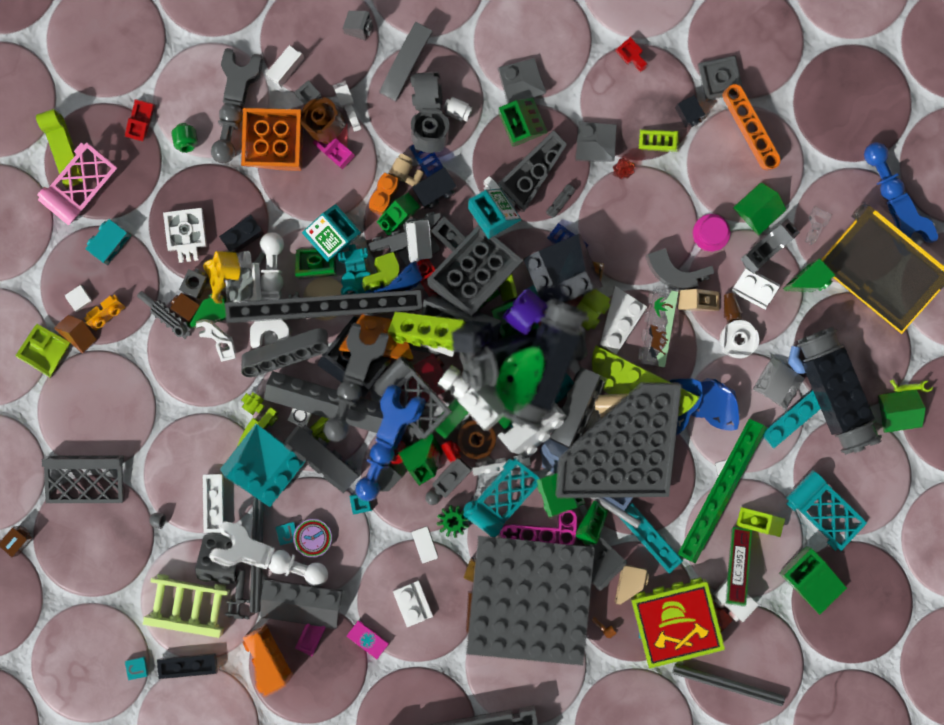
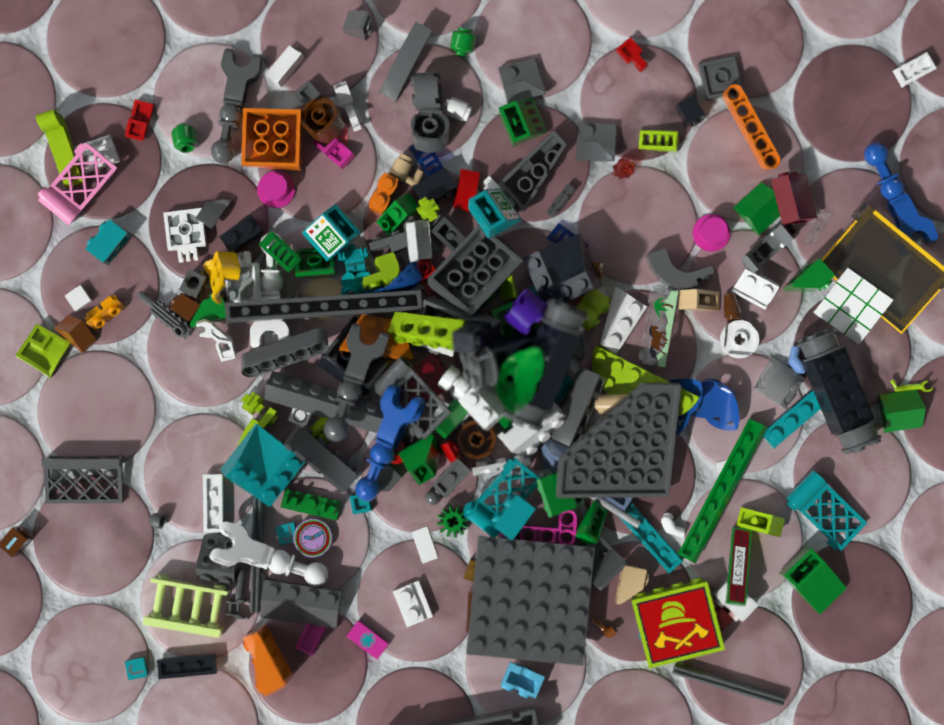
(105, 147): none -> white plate
(212, 212): none -> dark grey slope
(276, 189): none -> dark pink piece
(288, 260): none -> green slope
(311, 504): none -> green plate
(428, 209): none -> lime gear
(463, 41): none -> green head
(466, 188): none -> red slope
(512, 516): none -> teal brick
(522, 679): none -> medium azure cylinder
(669, 526): none -> white arm
(794, 198): none -> dark red brick
(853, 306): none -> white piece
(914, 69): none -> white plate

